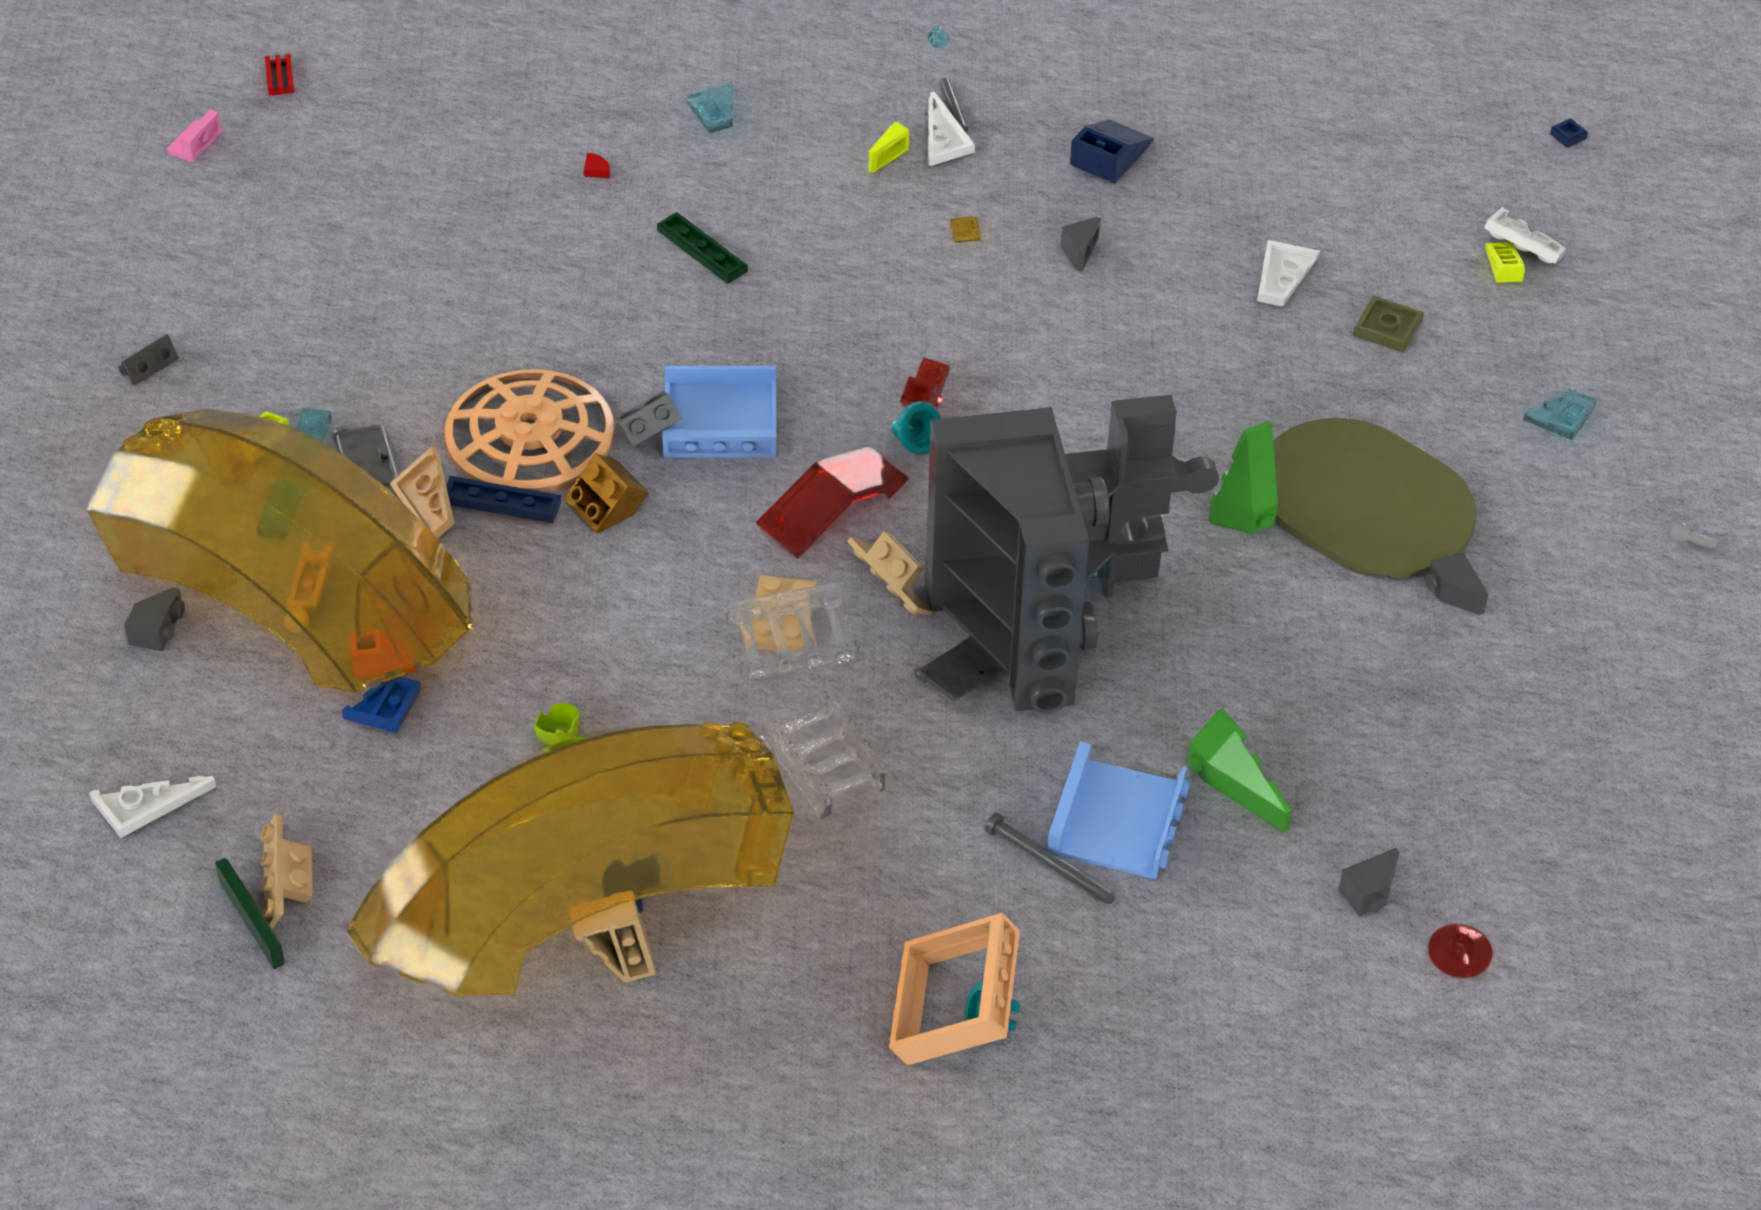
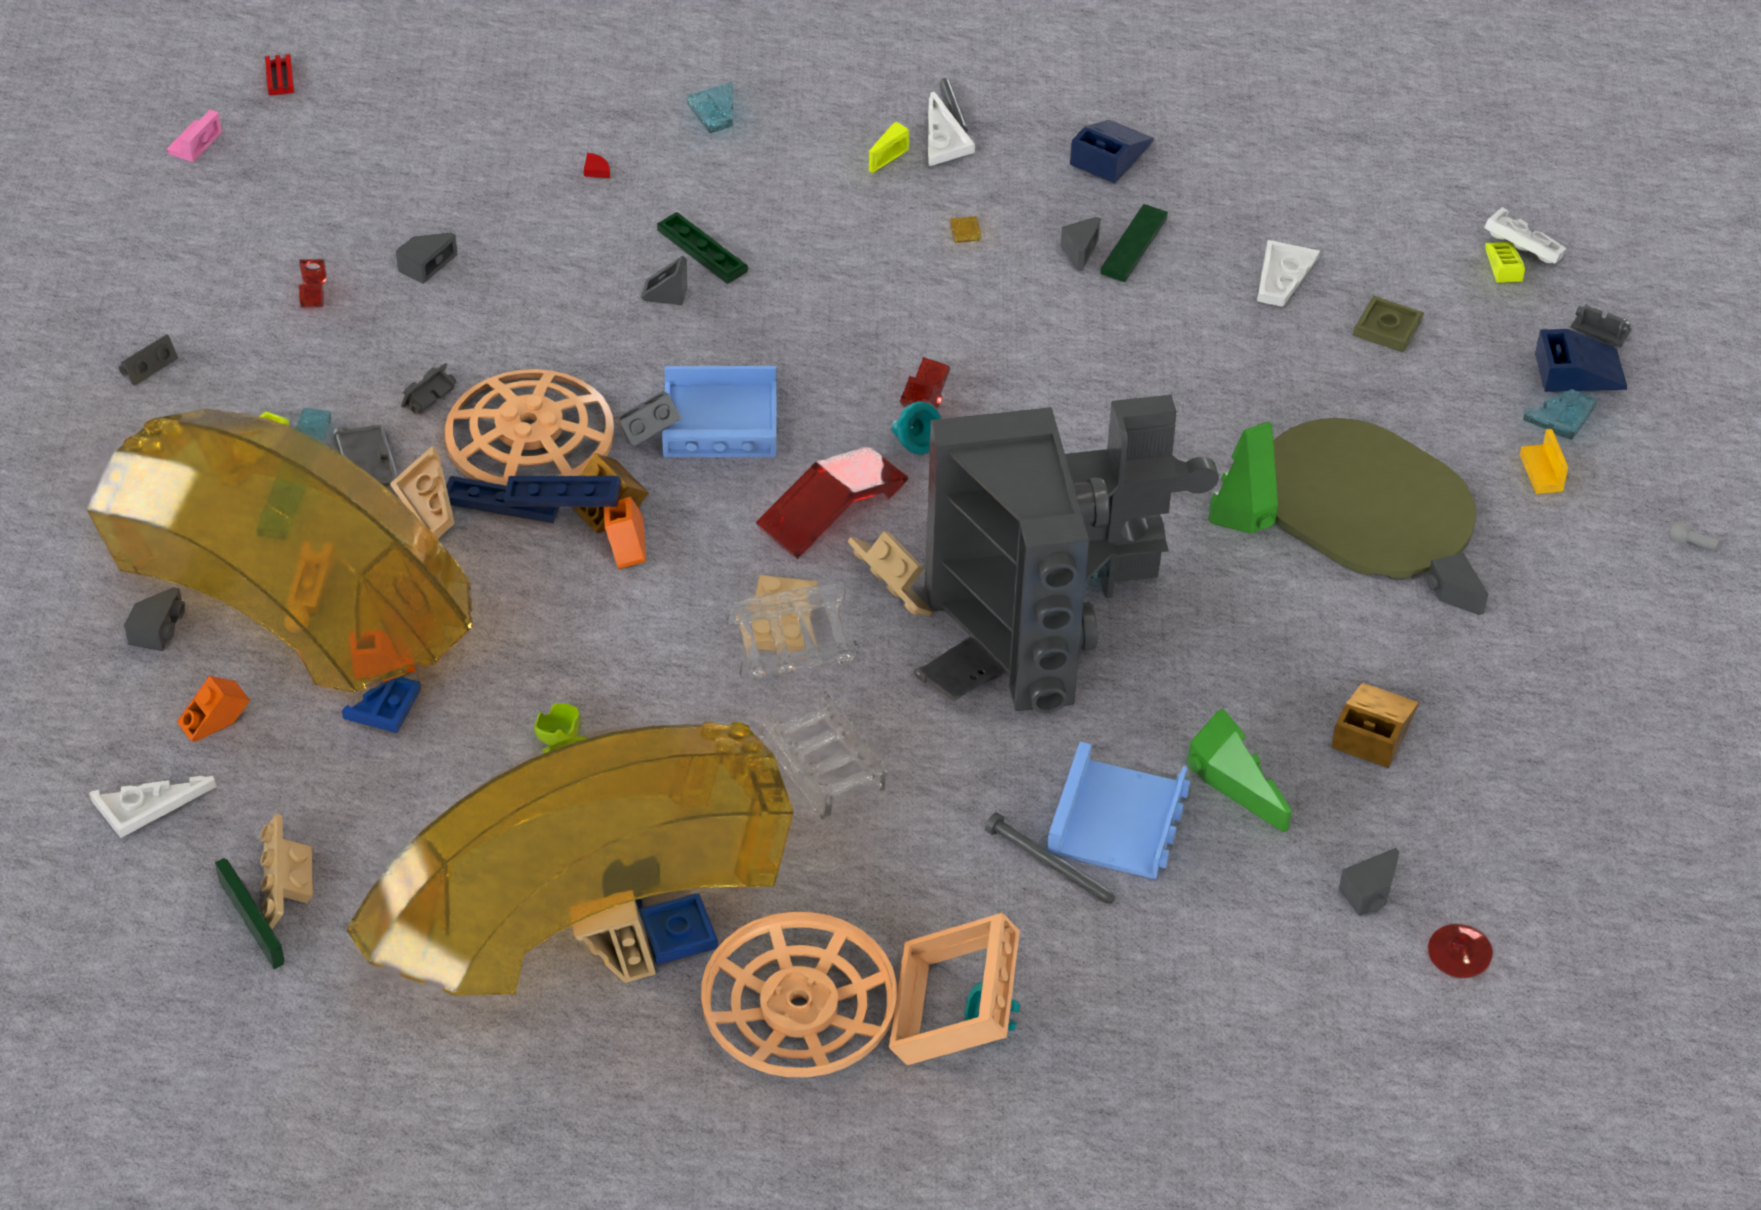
(213, 708): none -> orange slope
(312, 292): none -> clear red leg
(420, 395): none -> dark grey hinge
(426, 255): none -> dark grey slope
(562, 491): none -> dark blue plate
(626, 532): none -> orange slope
(668, 284): none -> dark grey slope
(678, 928): none -> blue plate
(794, 983): none -> light nougat dish
(937, 37): clear light blue hinge -> none
(1134, 243): none -> dark green tile
(1373, 724): none -> pearl gold slope
(1545, 465): none -> yellow panel
(1568, 133): dark blue tile -> none
(1577, 362): none -> dark blue slope
(1611, 329): none -> dark grey hinge

